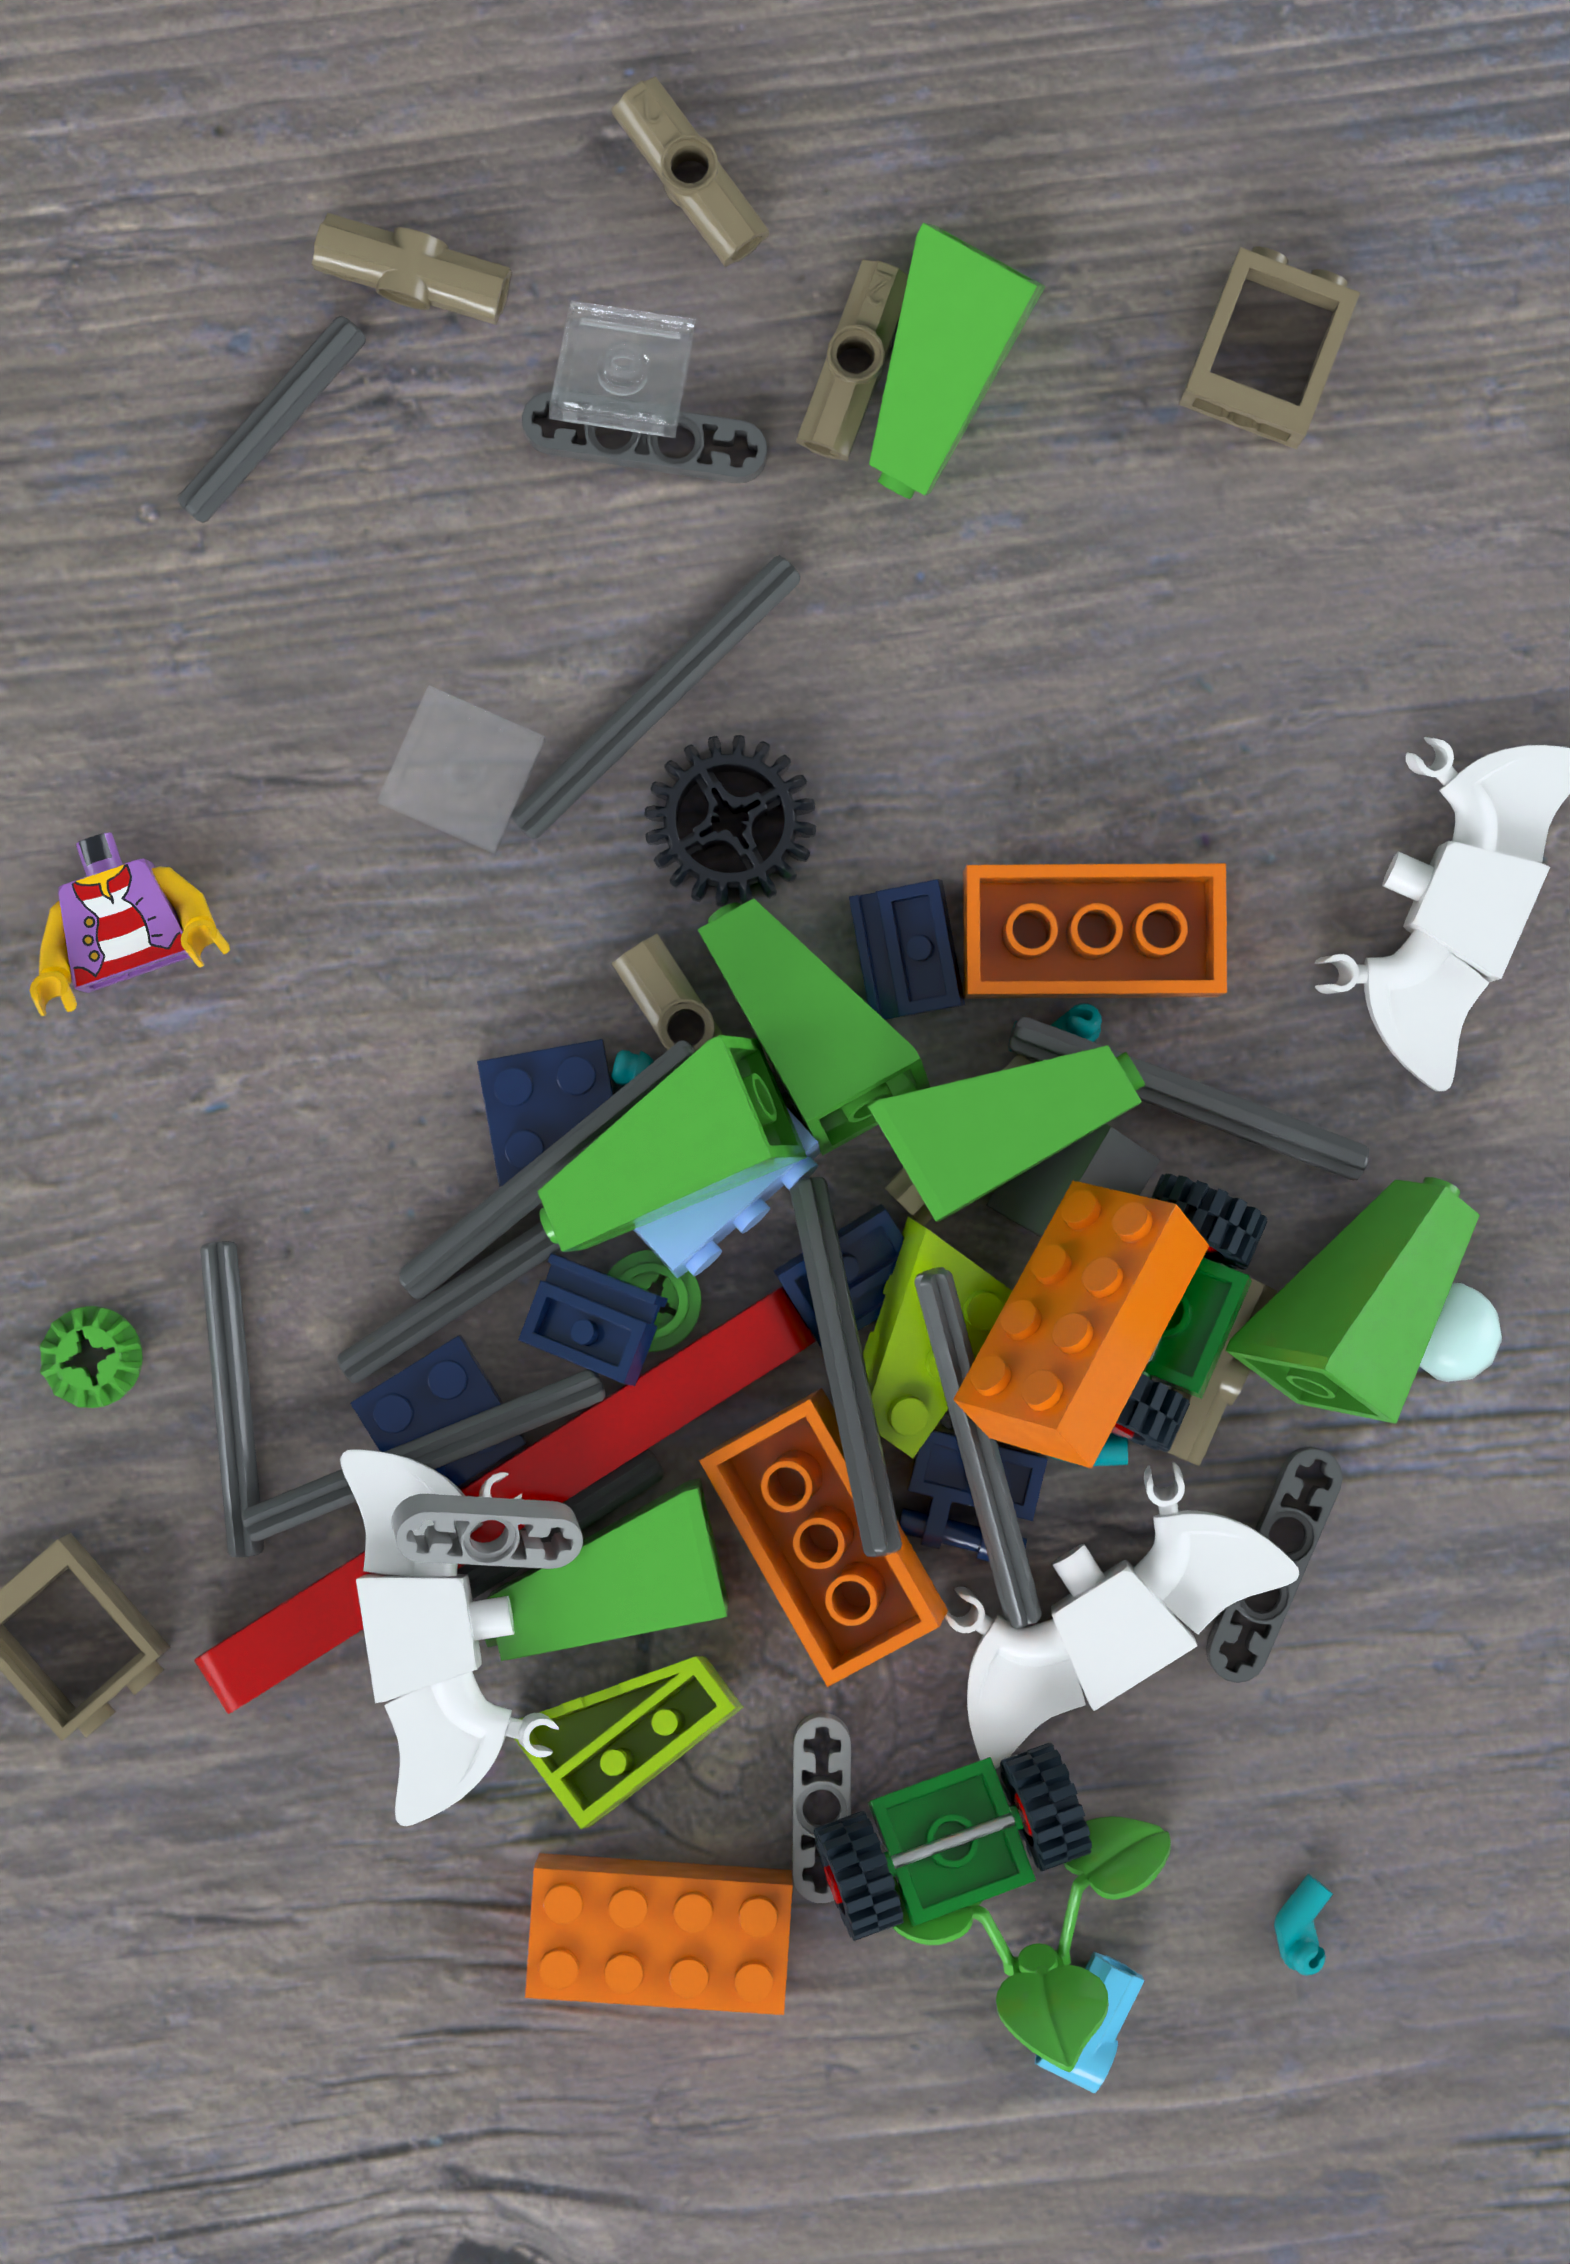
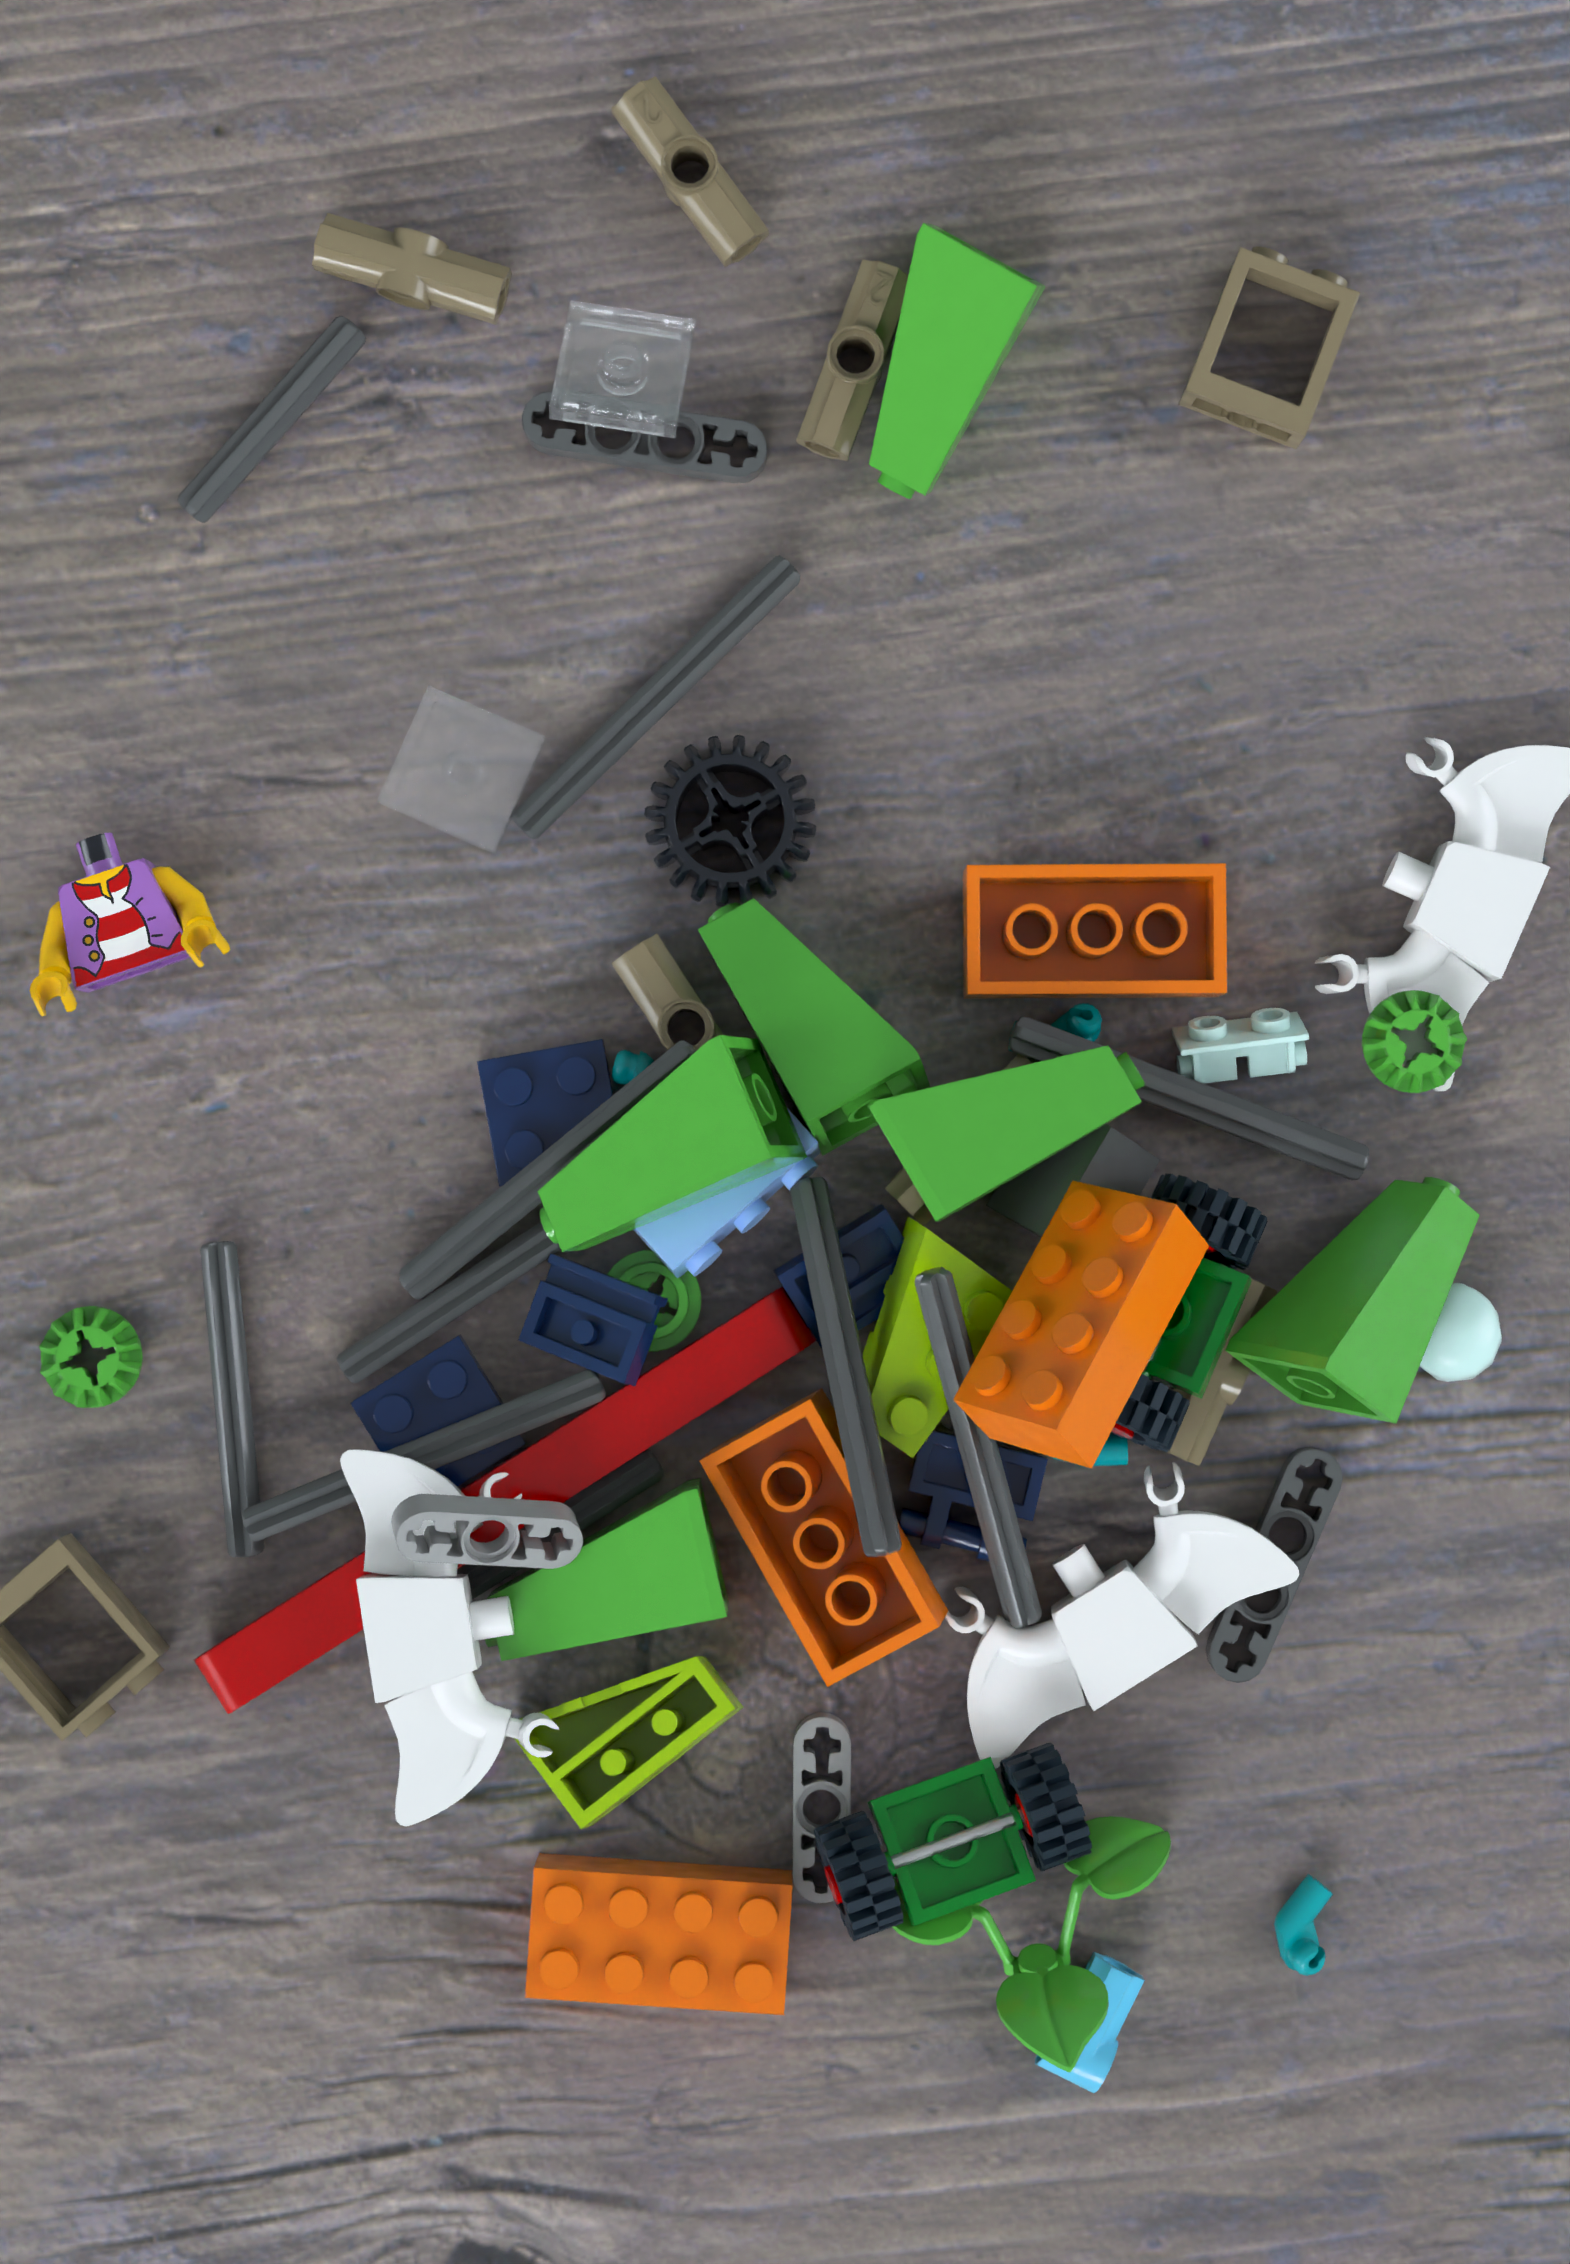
(907, 950): dark blue plate -> none
(1268, 1038): none -> light aqua hinge
(1386, 1052): none -> bright green gear

